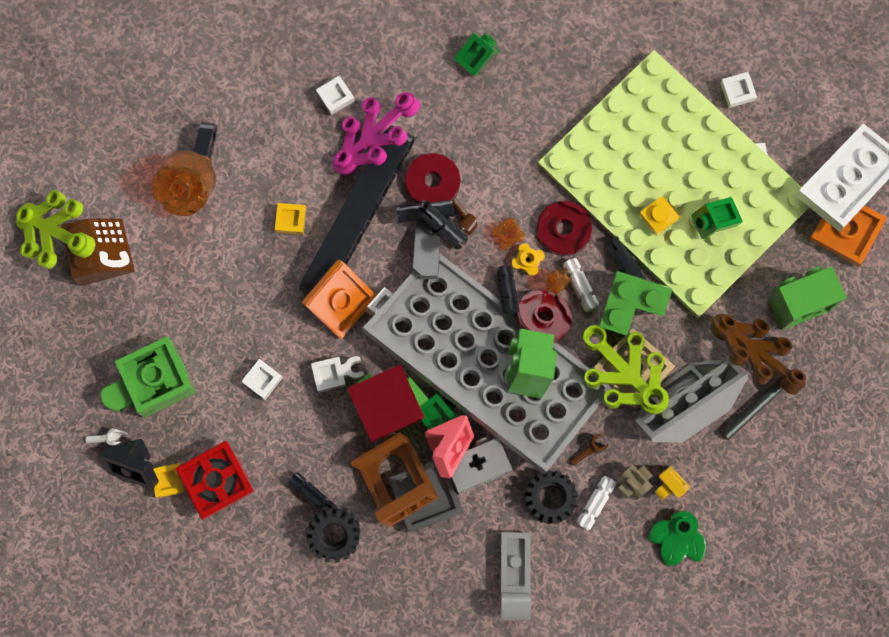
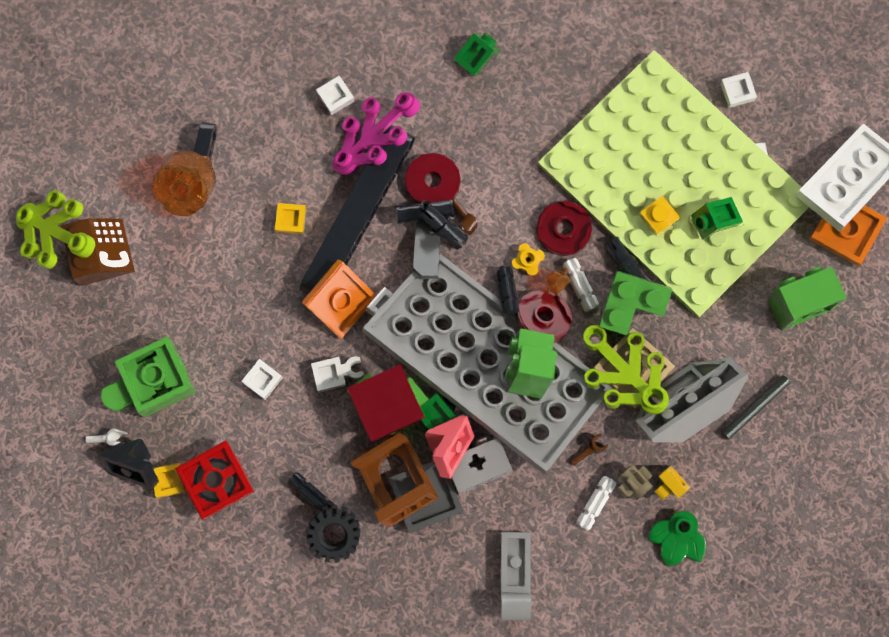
(509, 225): clear orange plate -> none
(545, 514): black tyre -> none
(754, 350): reddish brown plant -> none

